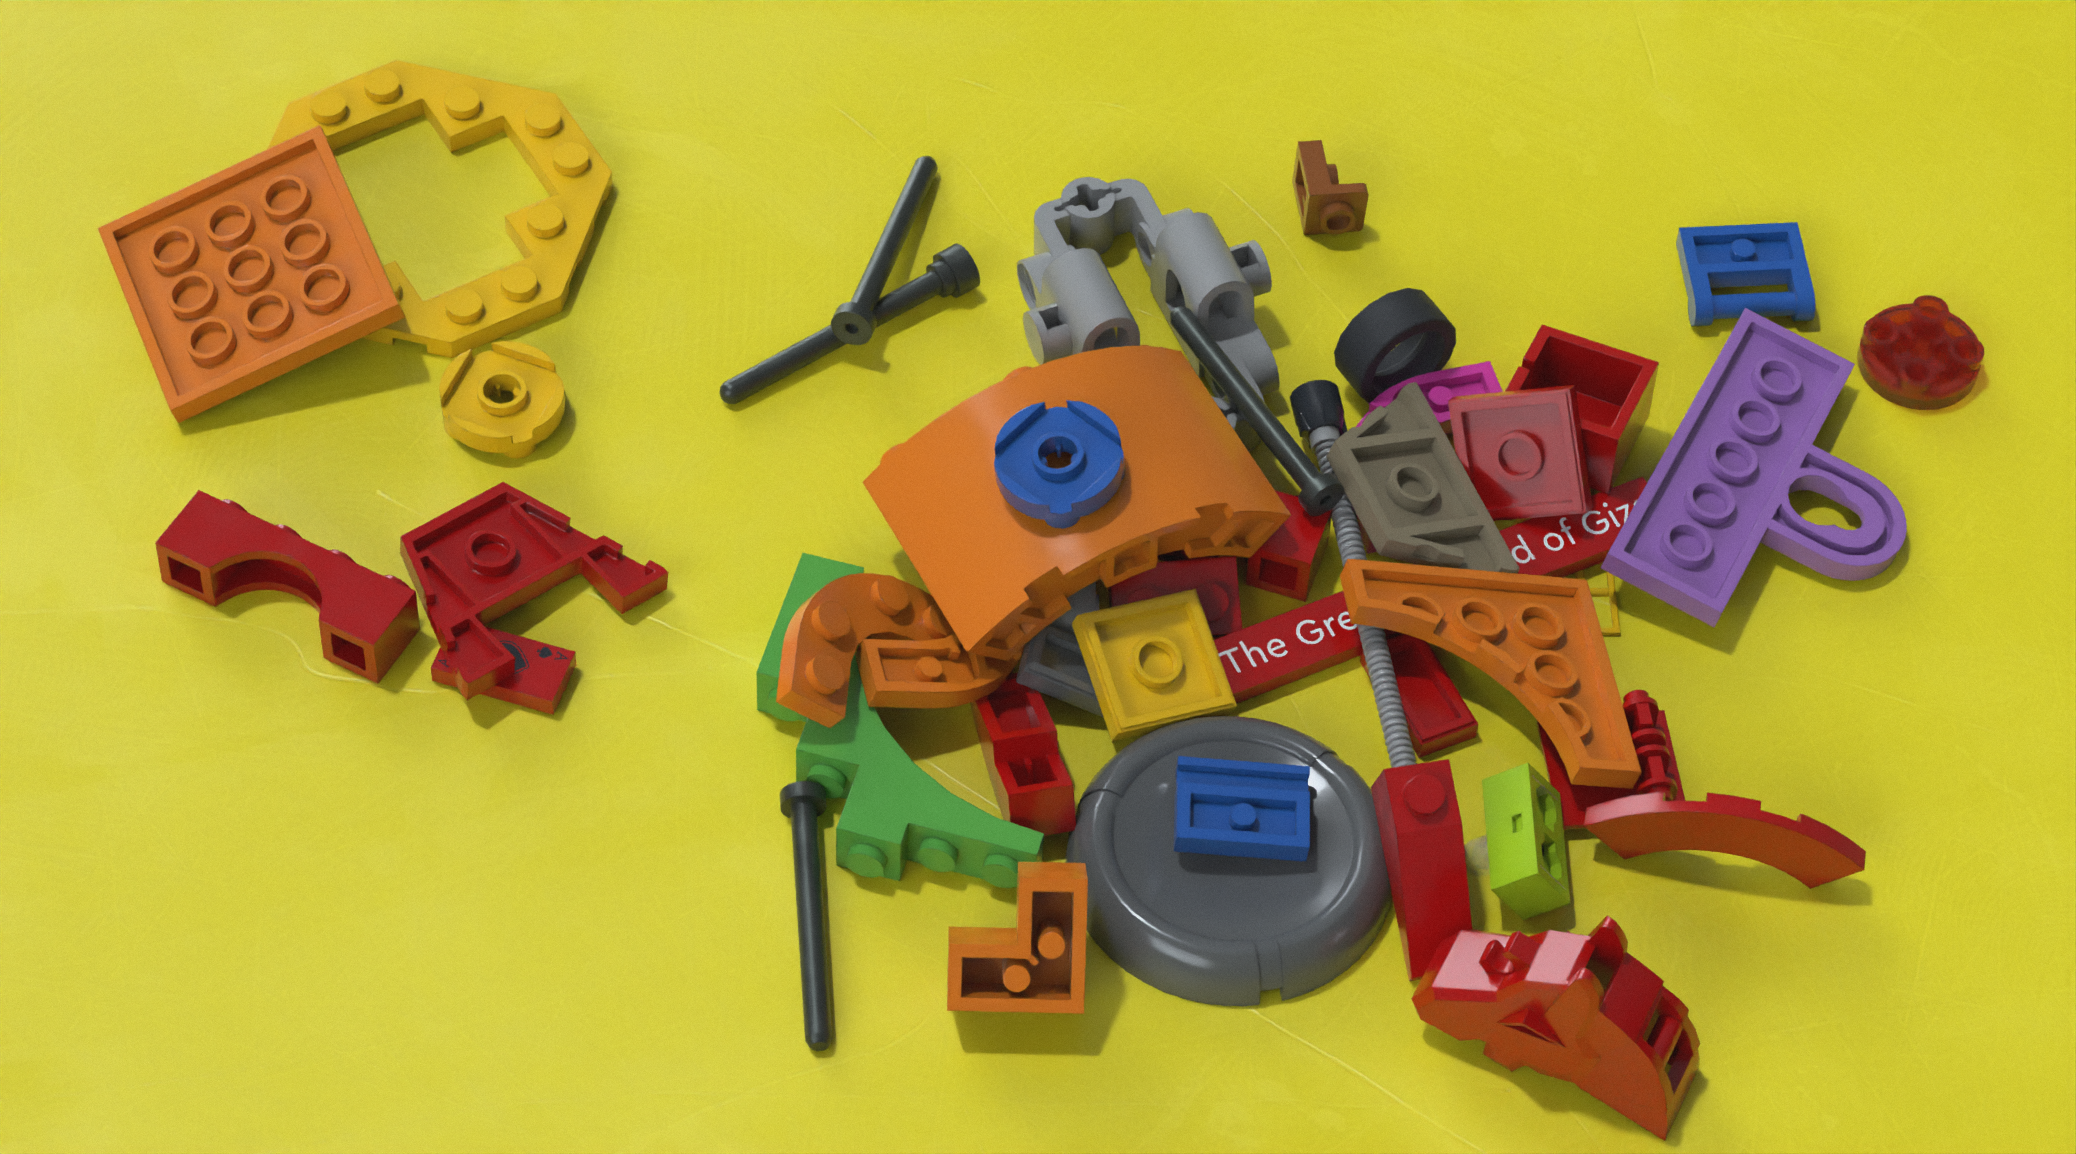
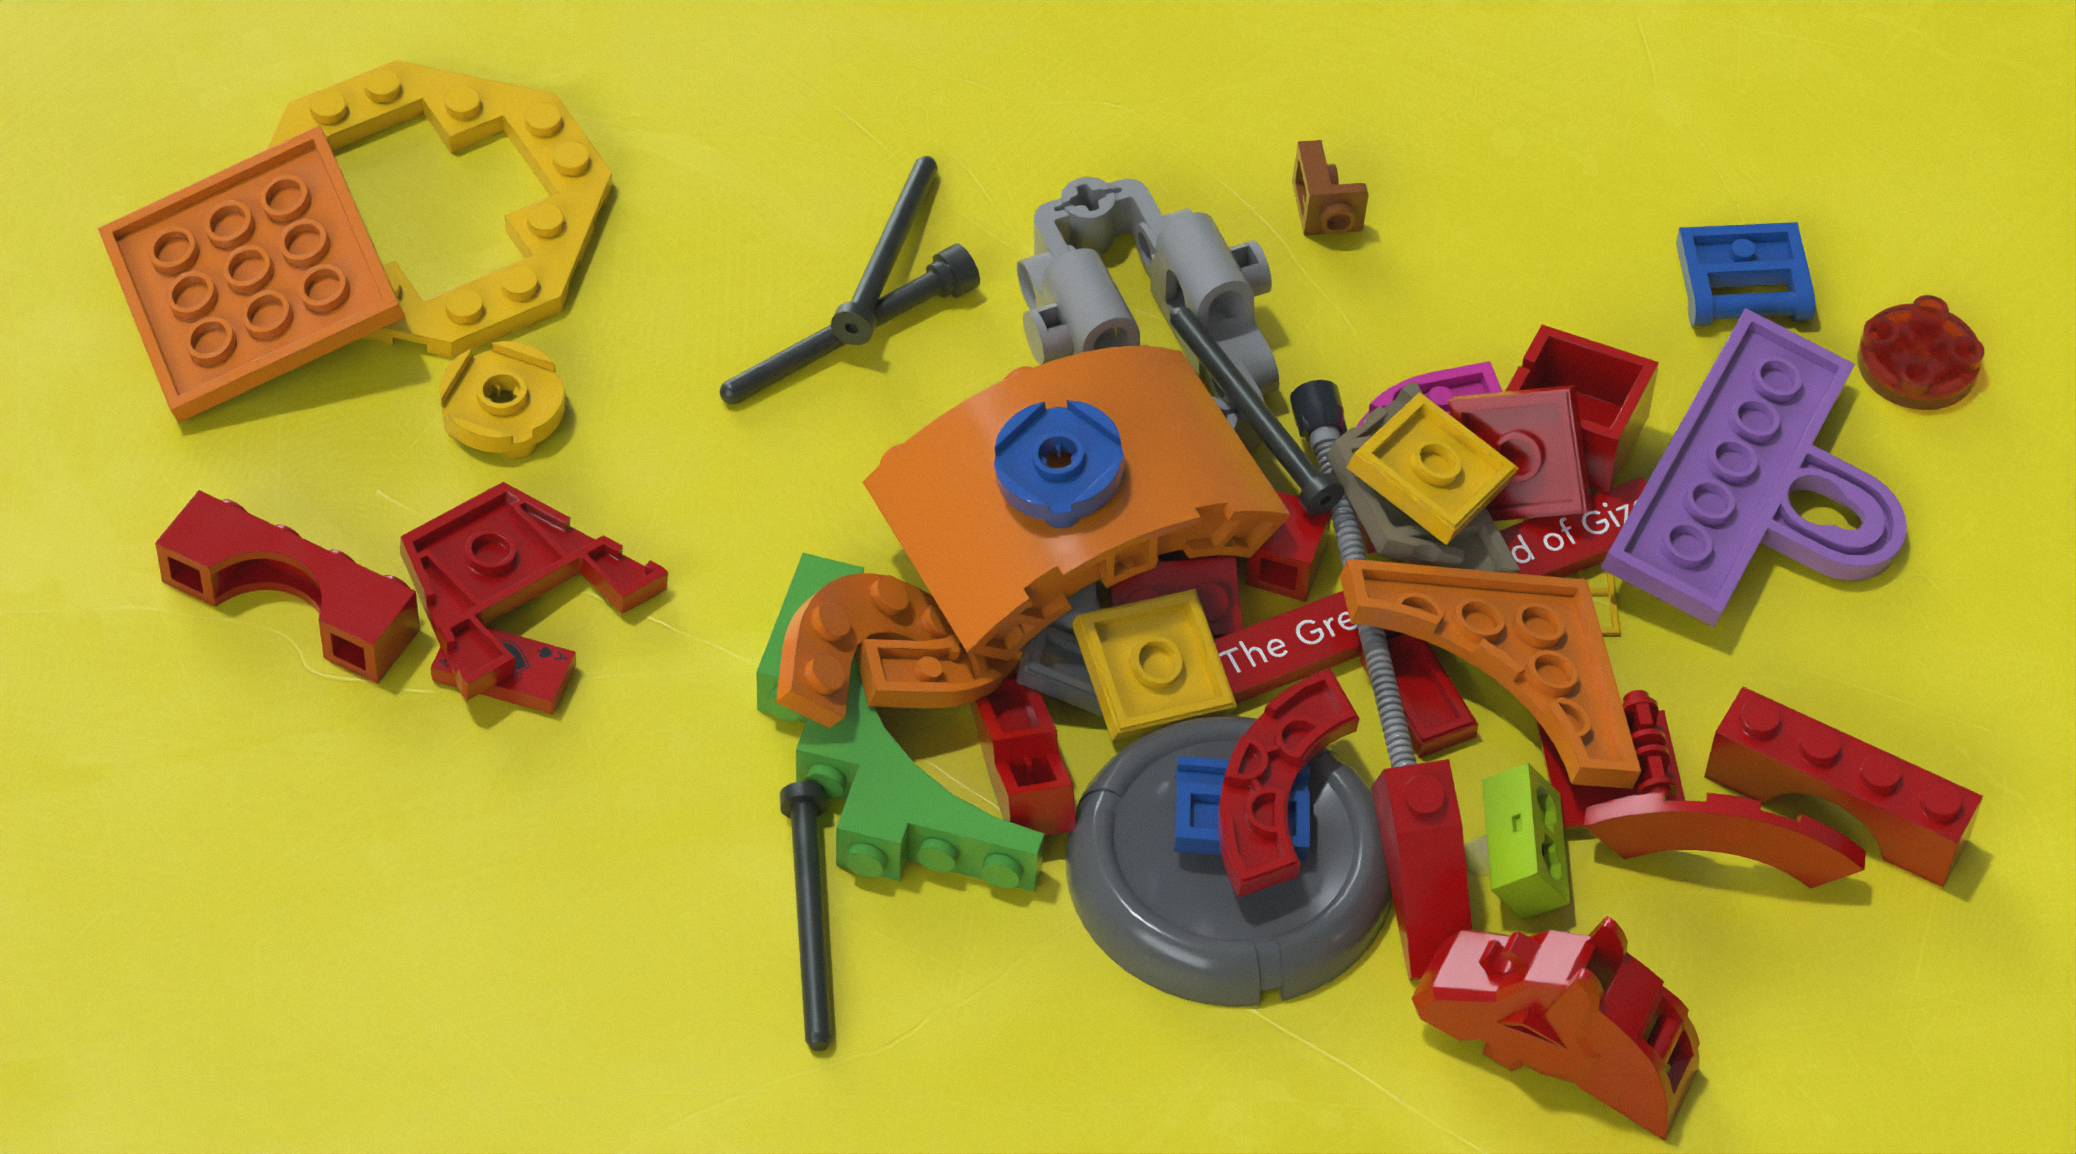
(1028, 966): orange brick -> none
(1262, 773): none -> red tile
(1398, 317): black tyre -> none
(1432, 468): none -> yellow plate
(1911, 812): none -> red arch

